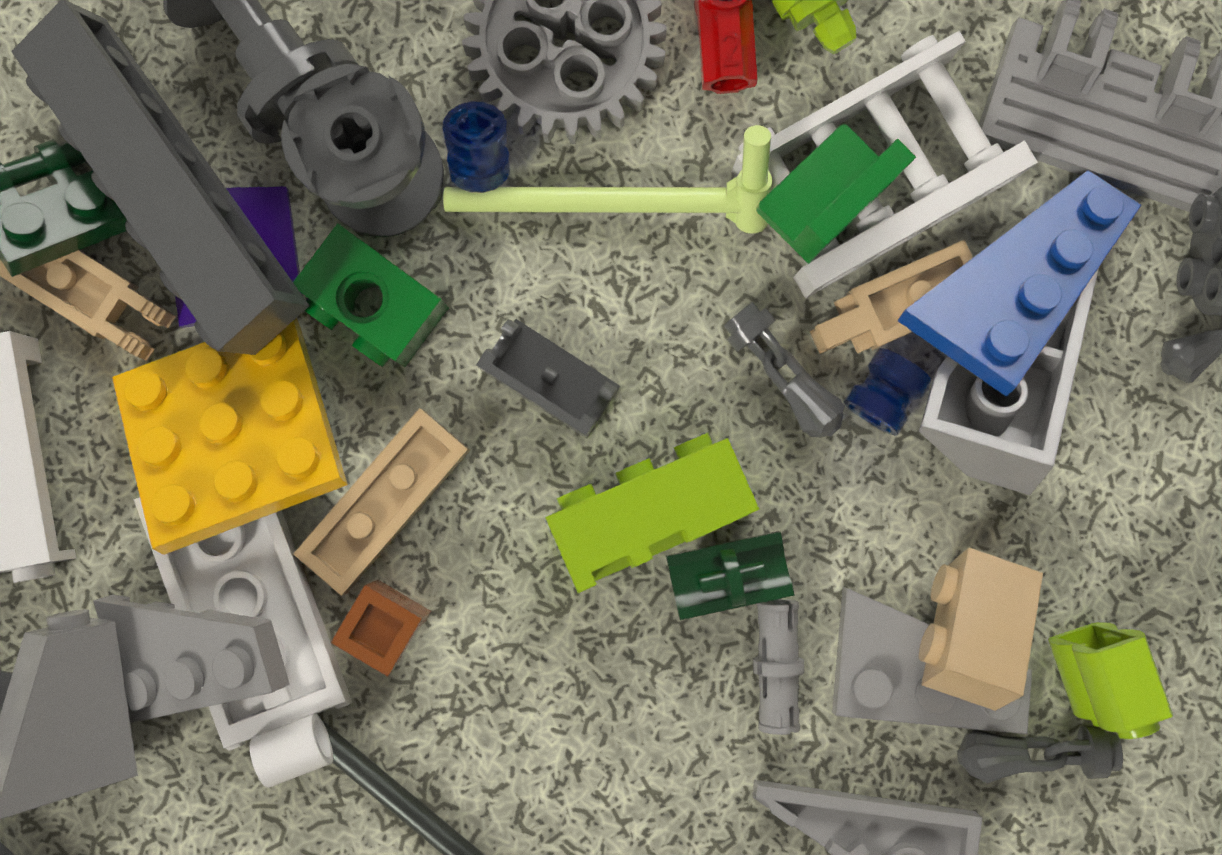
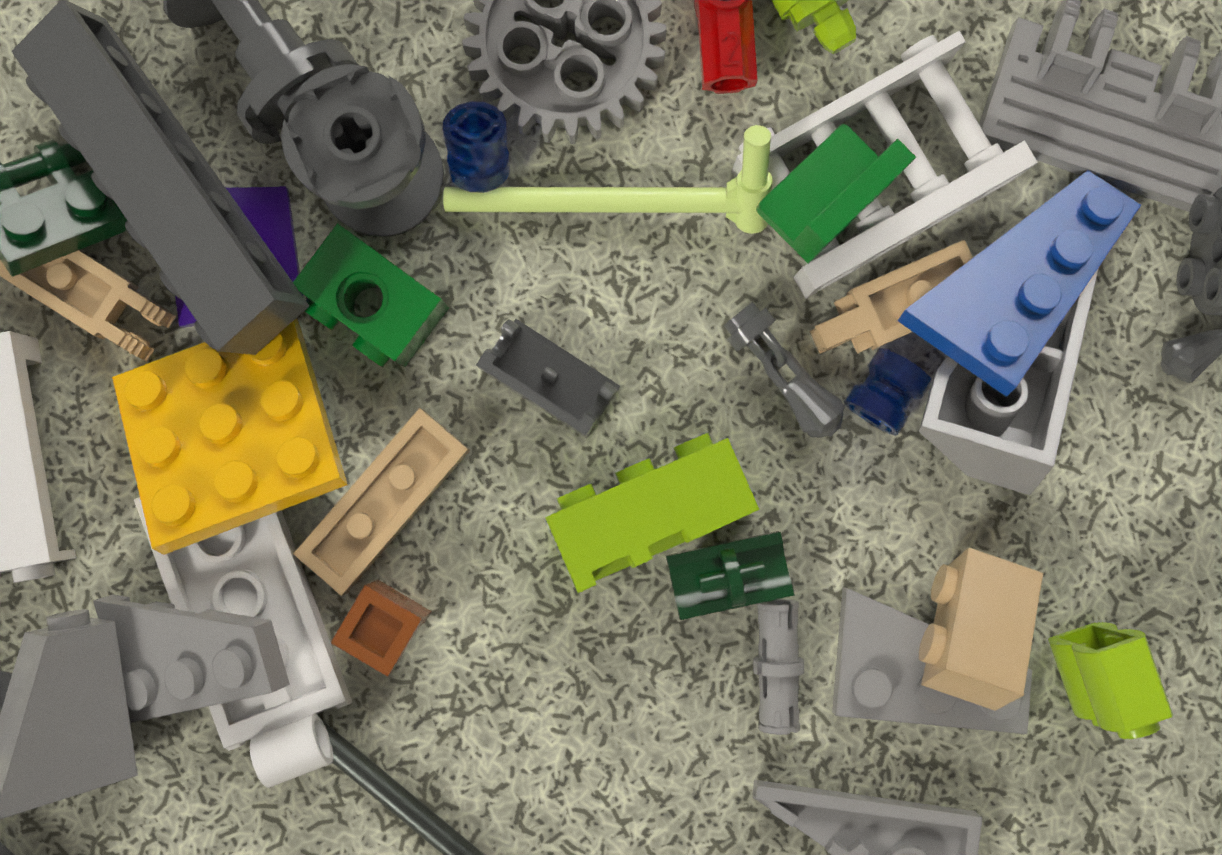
(999, 756): dark grey piece -> none

